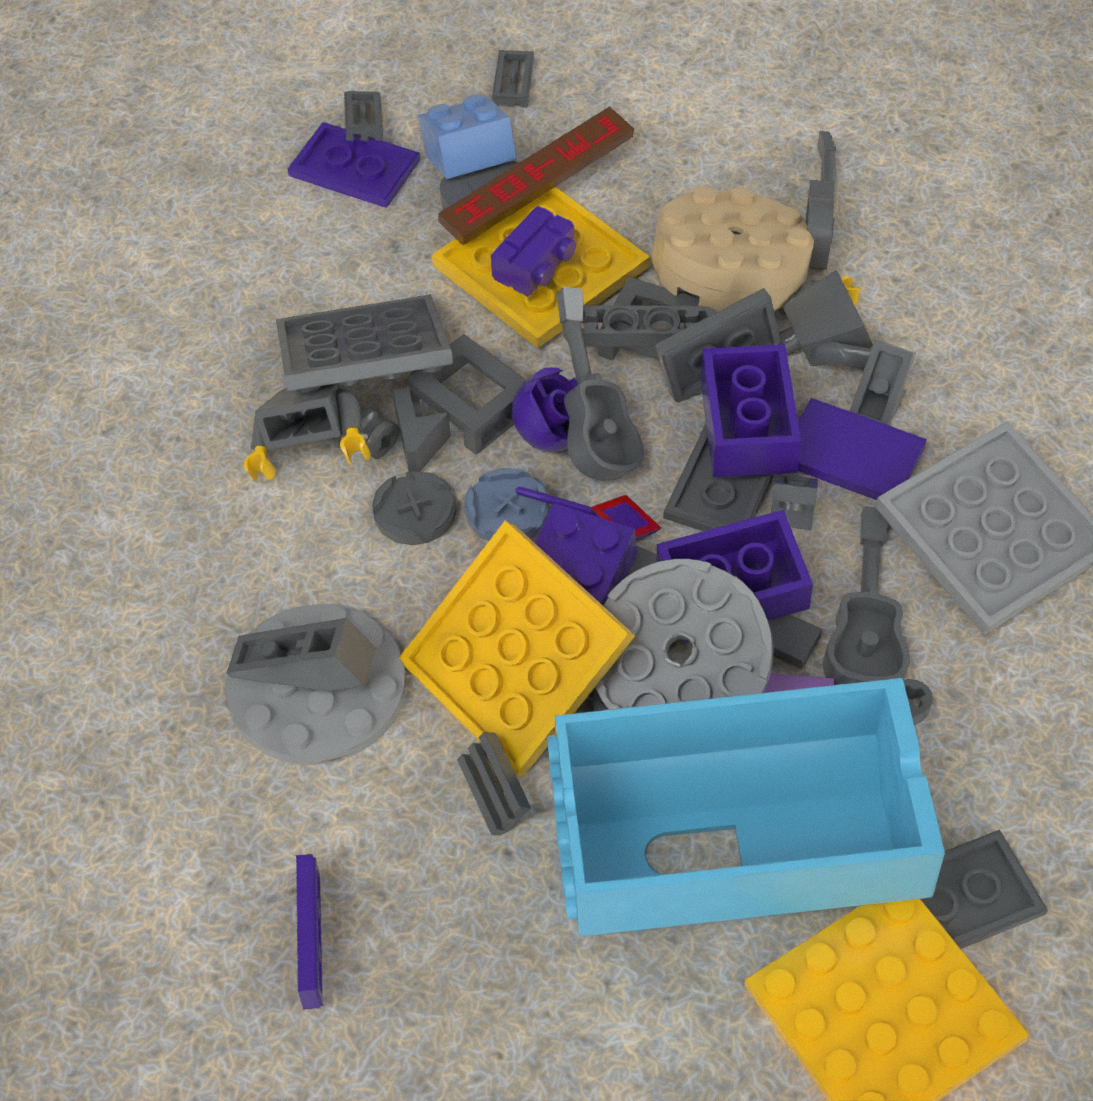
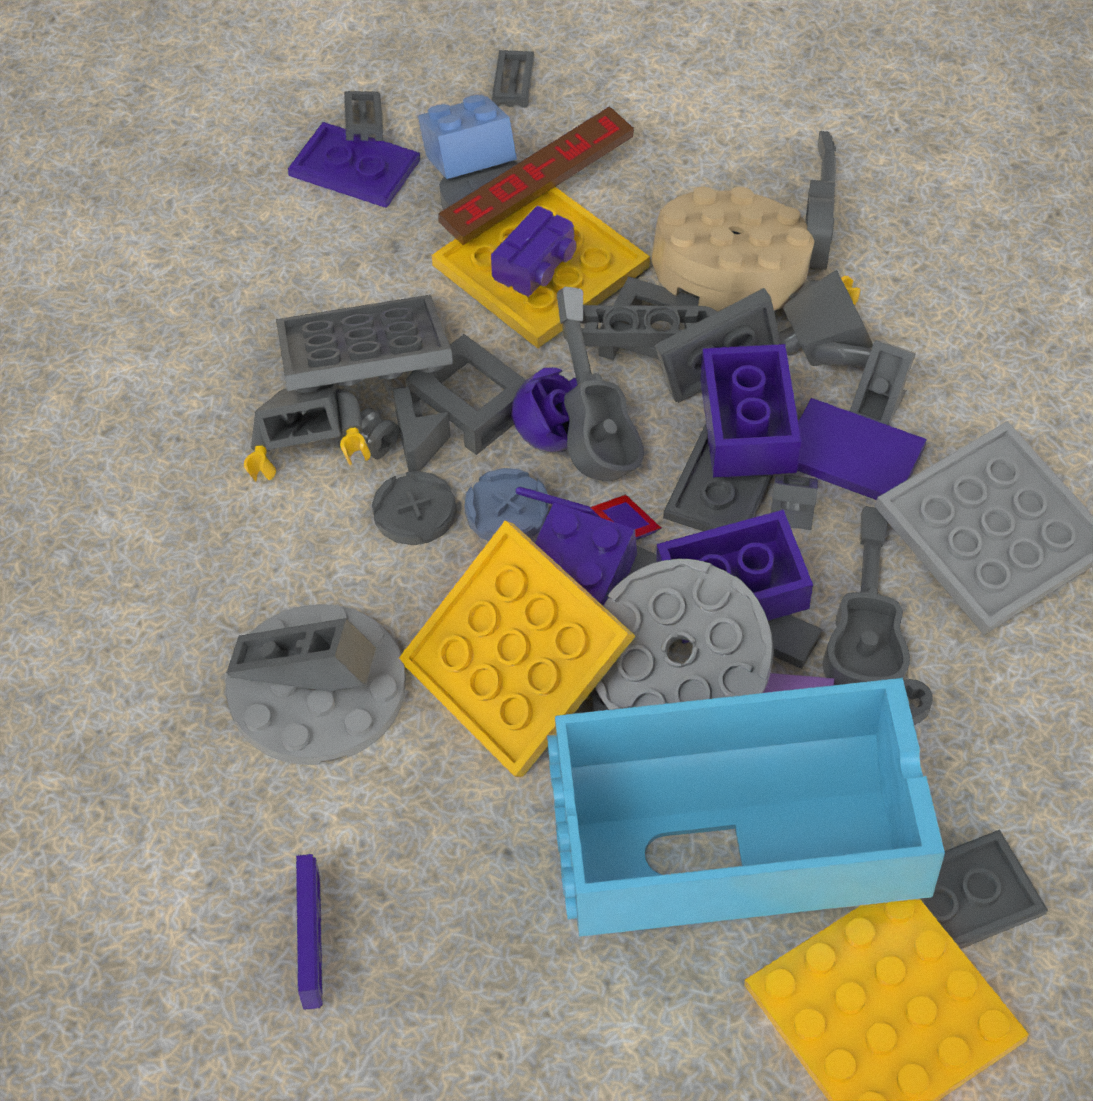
(489, 788): dark grey tile -> none

